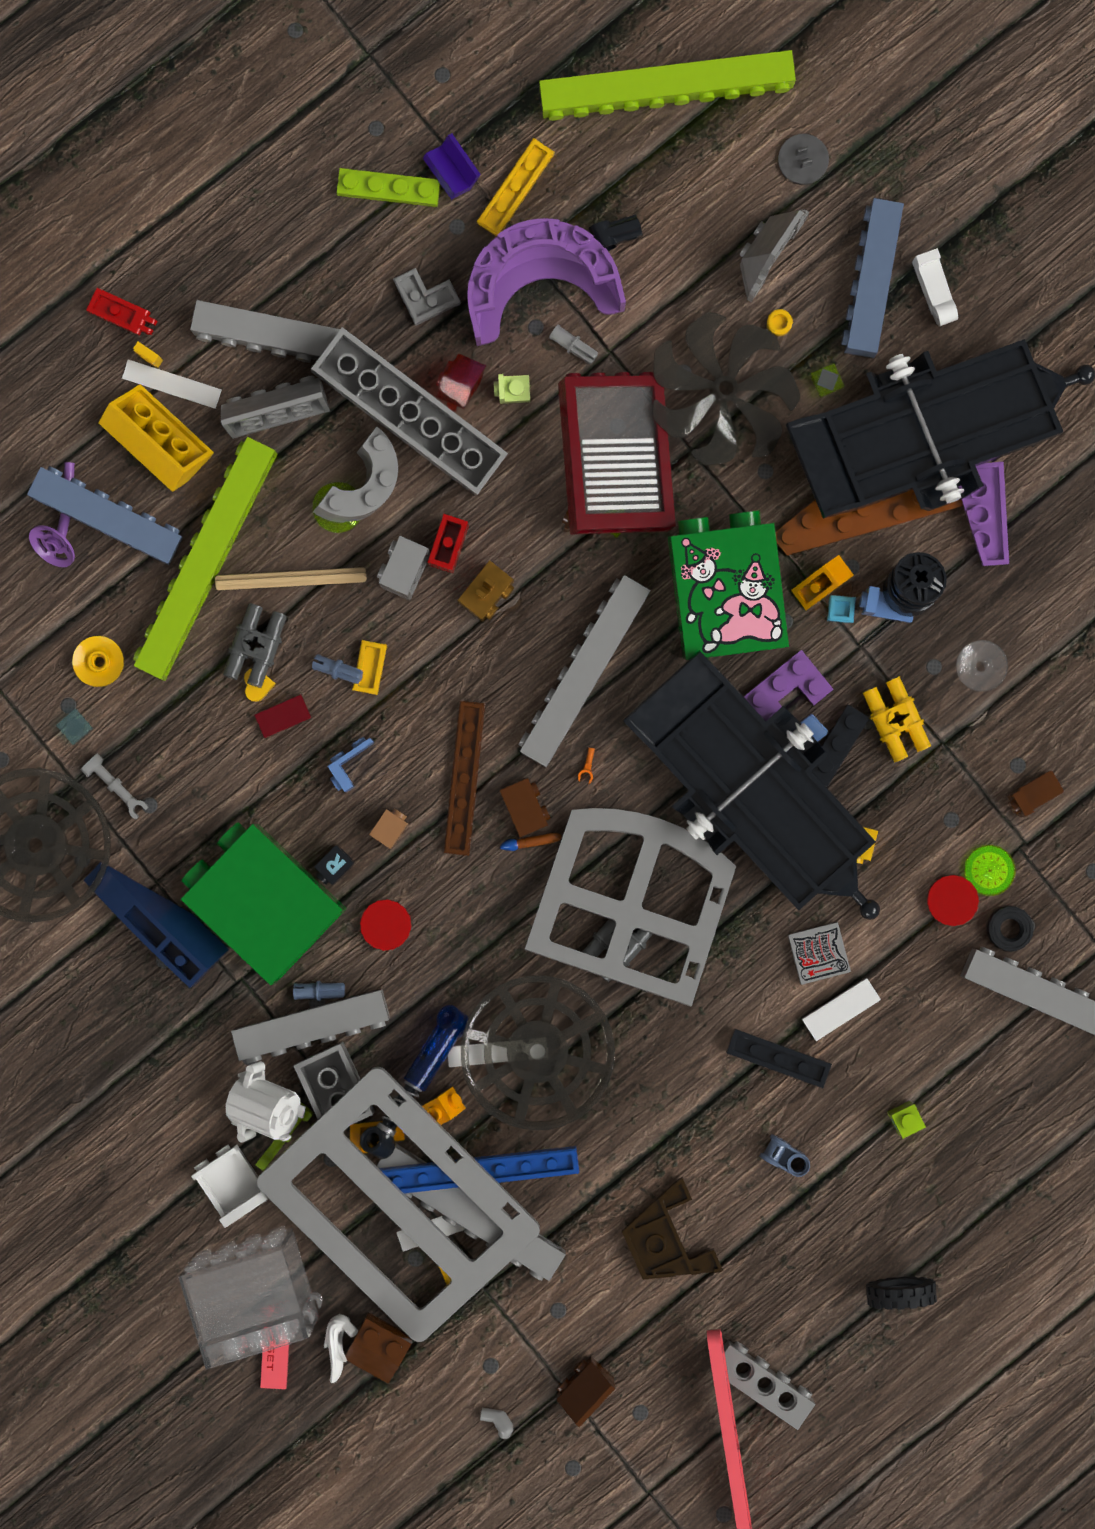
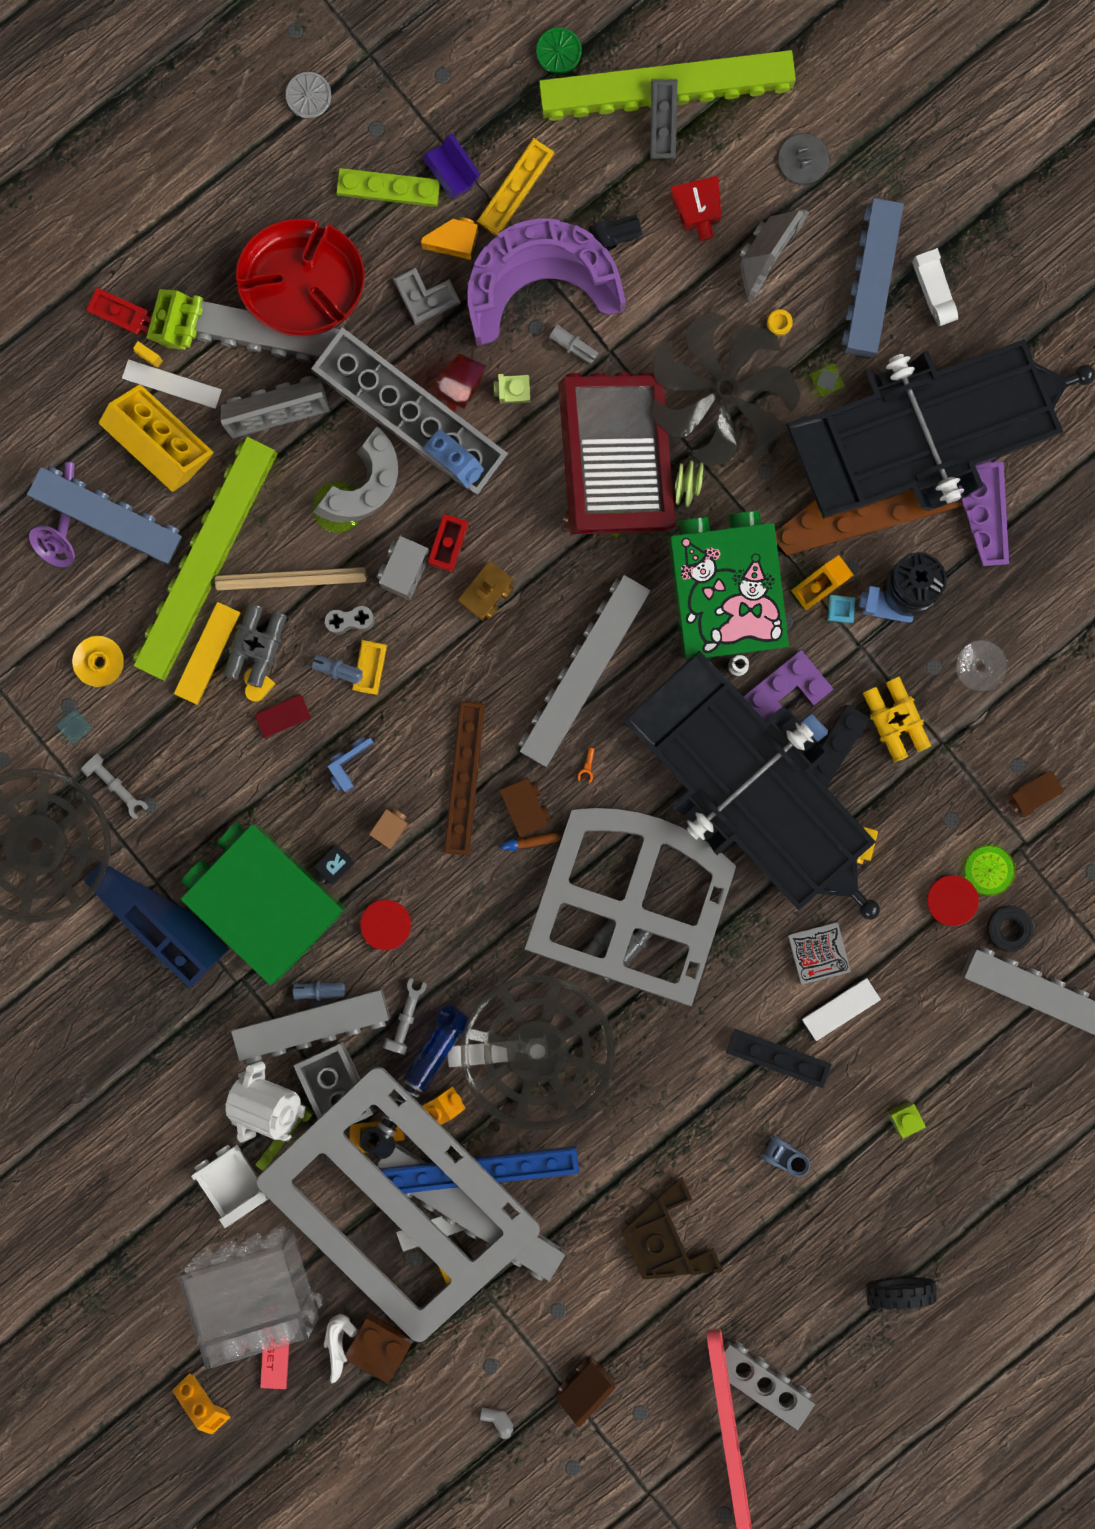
(175, 319): none -> lime brick
(199, 1406): none -> light orange bracket
(207, 653): none -> yellow tile
(300, 277): none -> red piece
(308, 94): none -> light grey wheel
(349, 620): none -> light grey axle
(397, 1045): none -> light grey piece
(453, 238): none -> light orange slope
(454, 458): none -> medium blue bracket
(558, 50): none -> green wheel
(663, 118): none -> dark grey tile
(688, 483): none -> yellowish green piece
(698, 205): none -> red torso
(743, 661): none -> white pin

